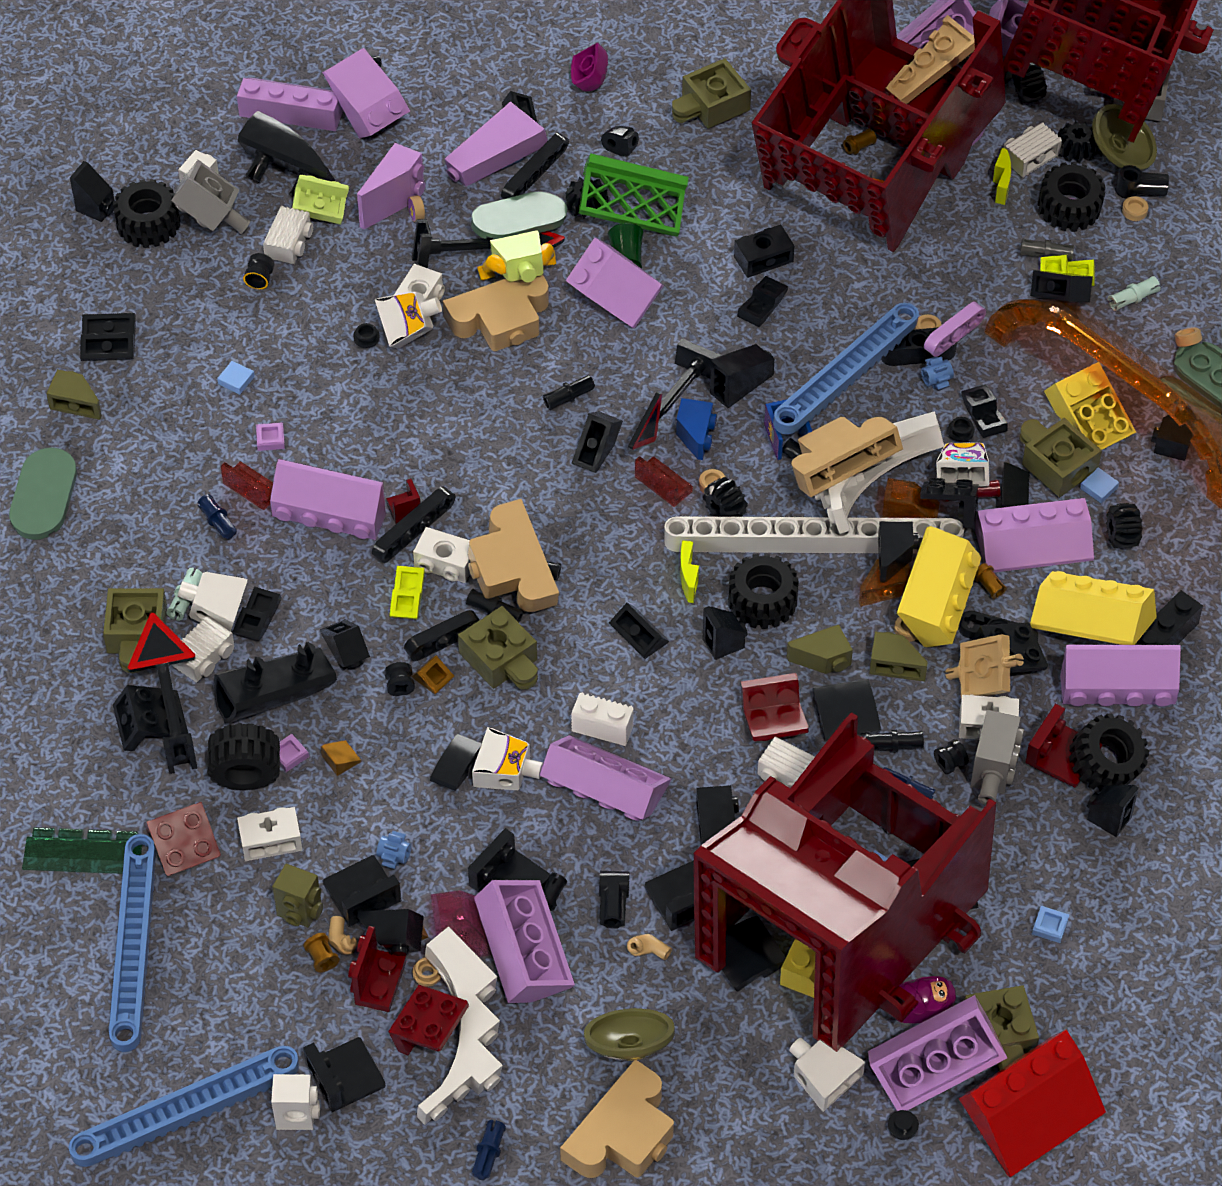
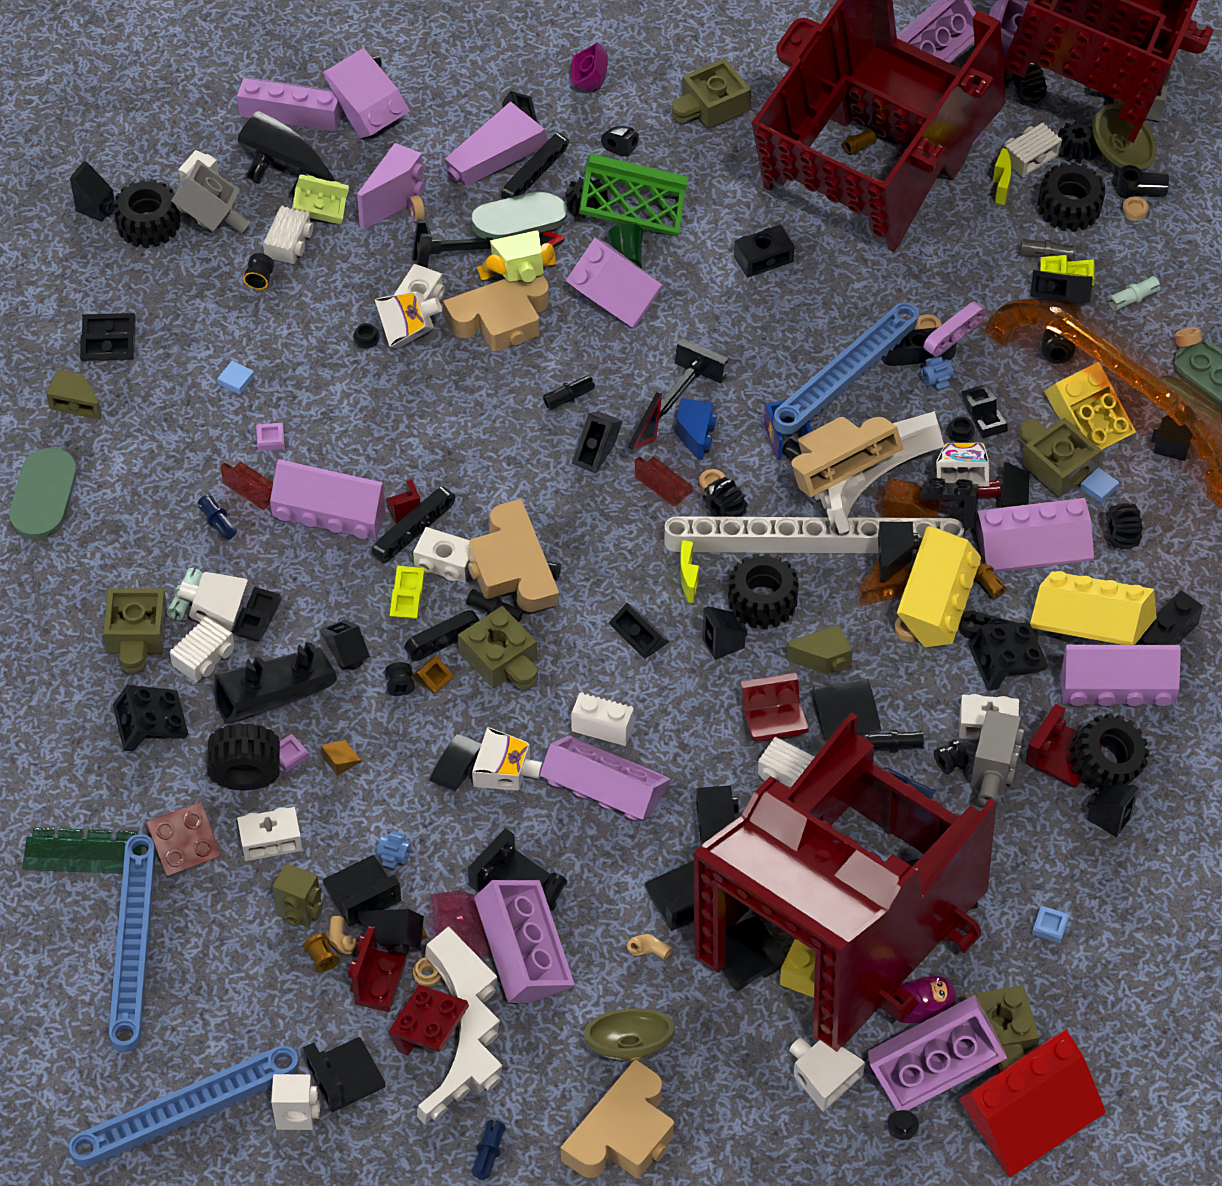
(159, 649): black piece -> none
(613, 894): black piece -> none
(739, 373): black slope -> none
(764, 300): black slope -> none
(896, 658): olive slope -> none
(939, 55): tan wing -> none
(985, 666): tan plate -> none
(1056, 347): none -> black head

